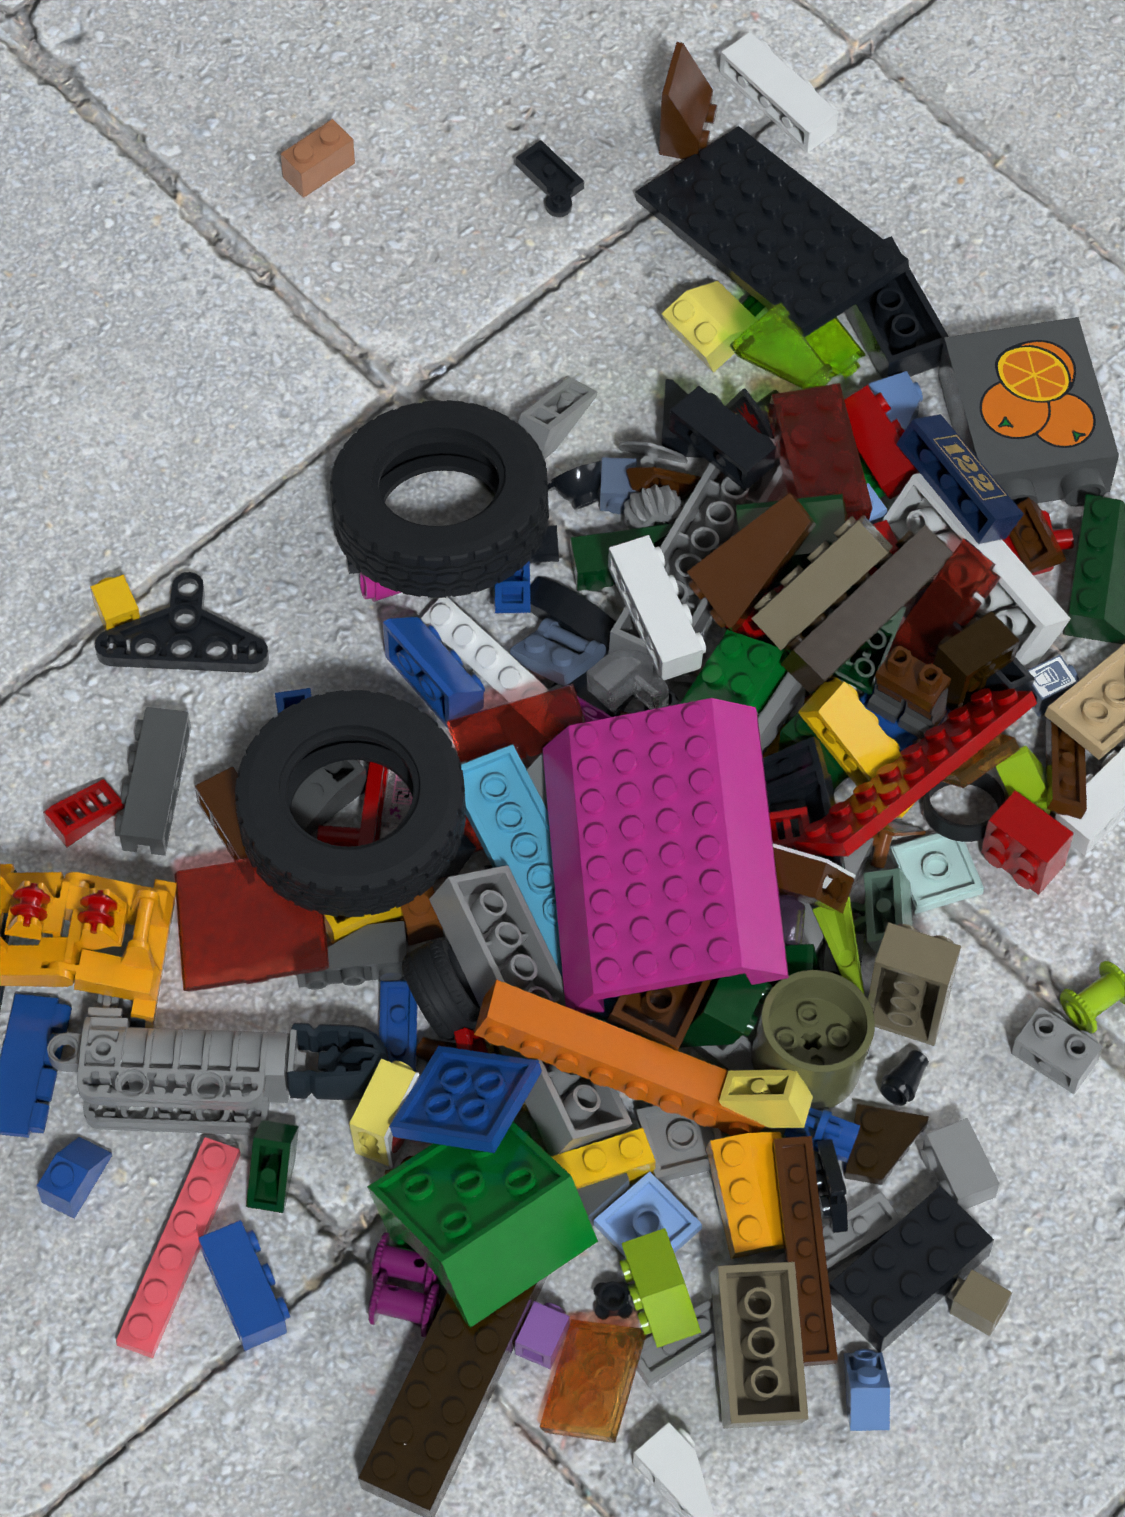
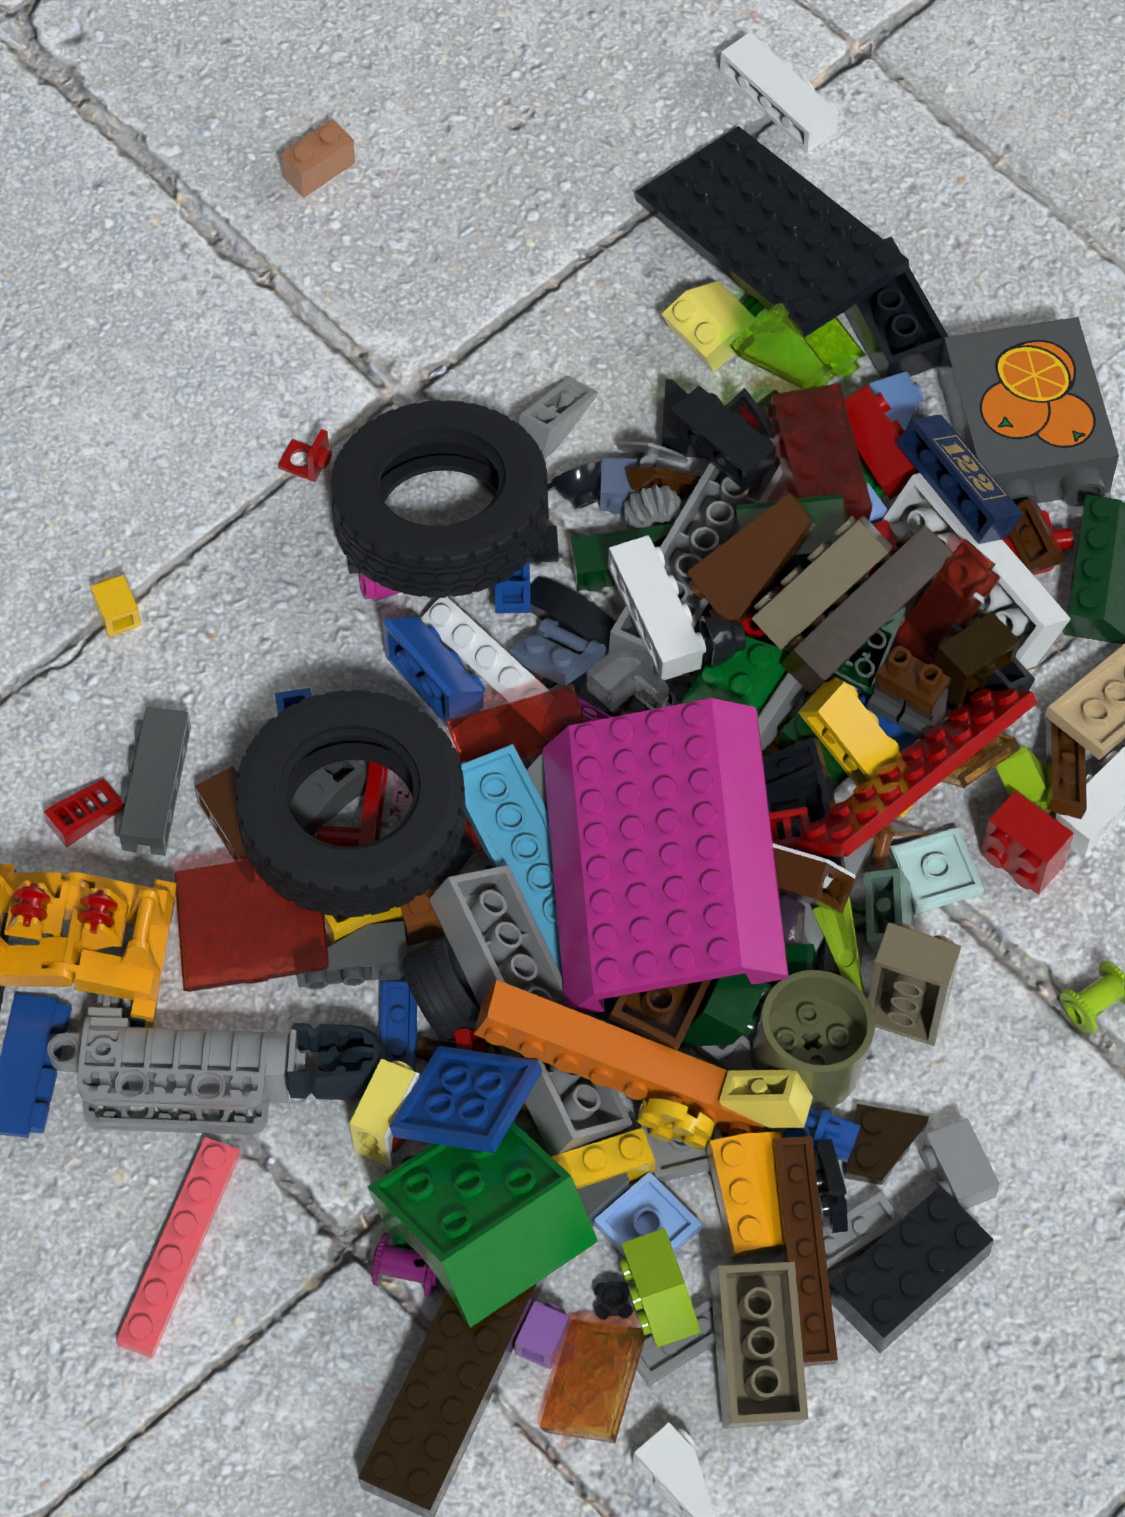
(72, 1176): blue slope -> none
(165, 634): black beam -> none
(244, 1284): blue brick -> none
(272, 1166): dark green slope -> none
(317, 457): none -> red bracket
(403, 1303): magenta hose -> none
(551, 176): black hinge -> none
(671, 1121): none -> yellow plate
(685, 107): reddish brown slope -> none
(721, 639): none -> black piece
(867, 1391): medium blue slope -> none
(903, 1080): black cone -> none
(956, 831): black tyre -> none
(979, 1301): dark tan brick -> none
(1051, 682): sand blue brick -> none
(1057, 1049): light grey brick -> none

